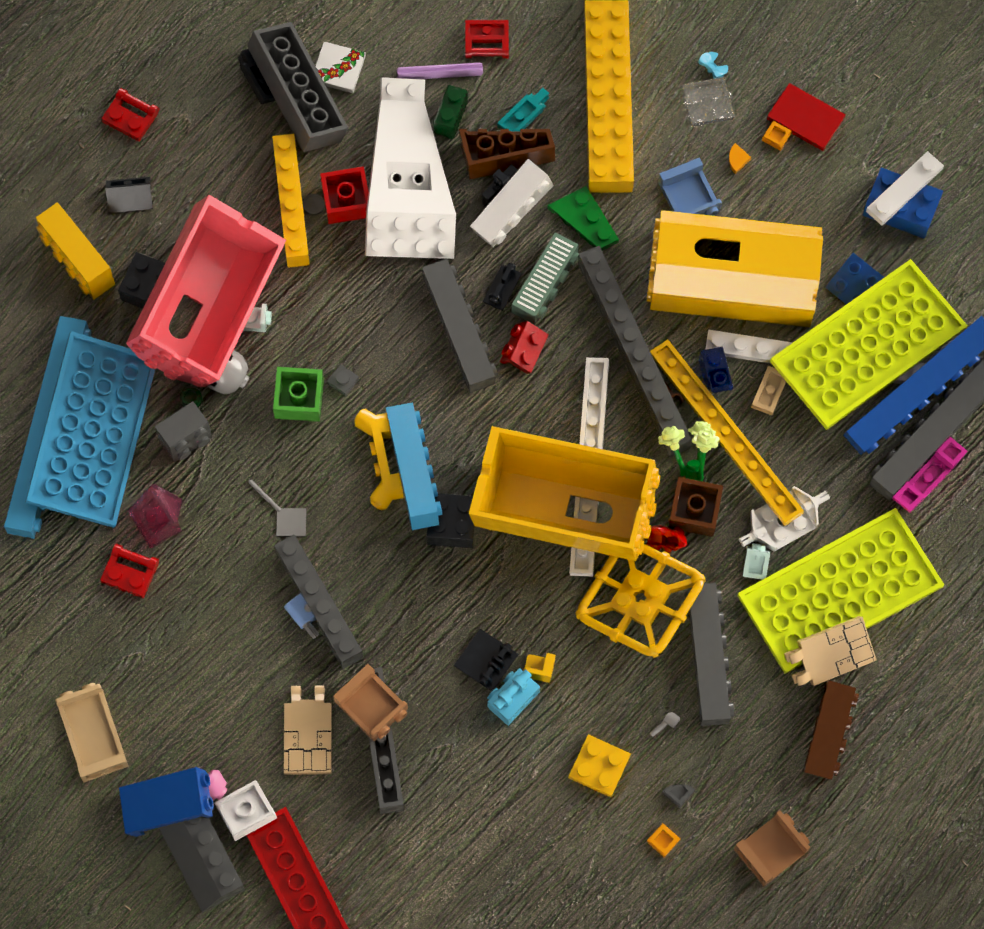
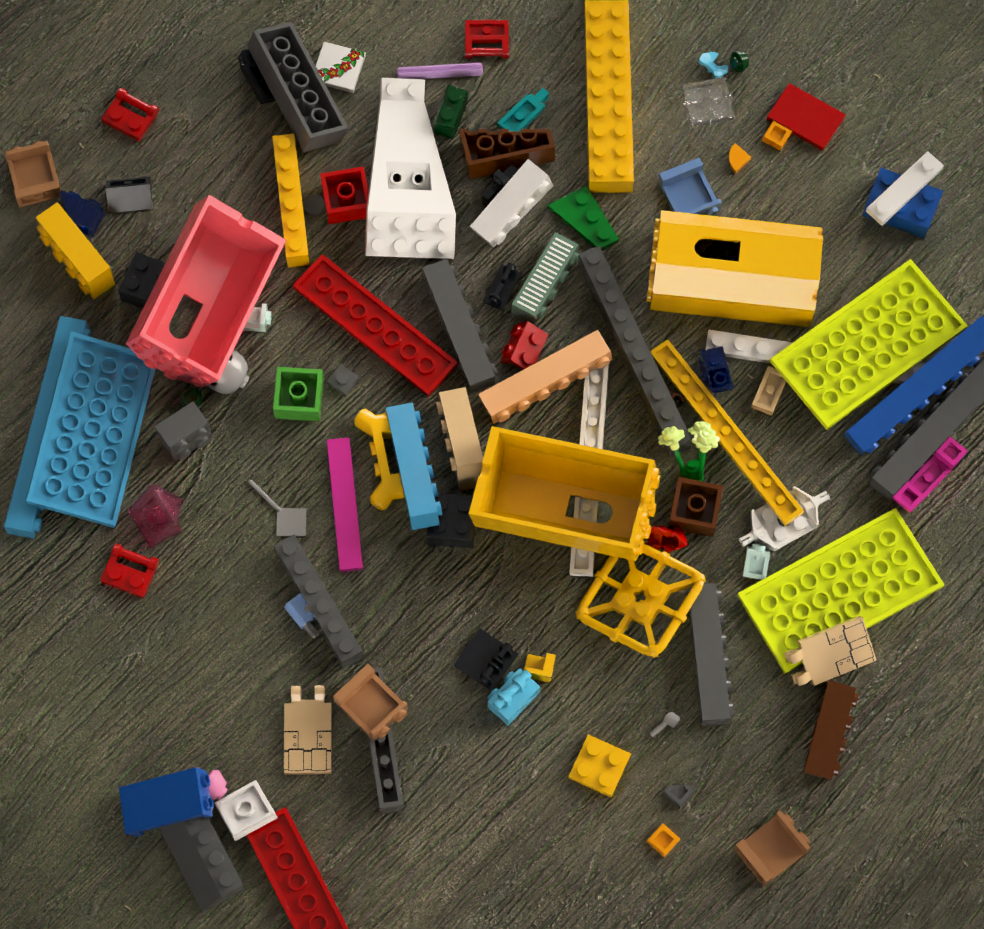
(33, 173): none -> medium nougat panel
(83, 212): none -> clear blue slope
(91, 732): tan panel -> none
(344, 505): none -> dark pink tile
(375, 325): none -> red plate
(461, 437): none -> tan wedge
(545, 377): none -> light nougat brick
(739, 61): none -> dark green plate
(853, 279): blue hinge -> none

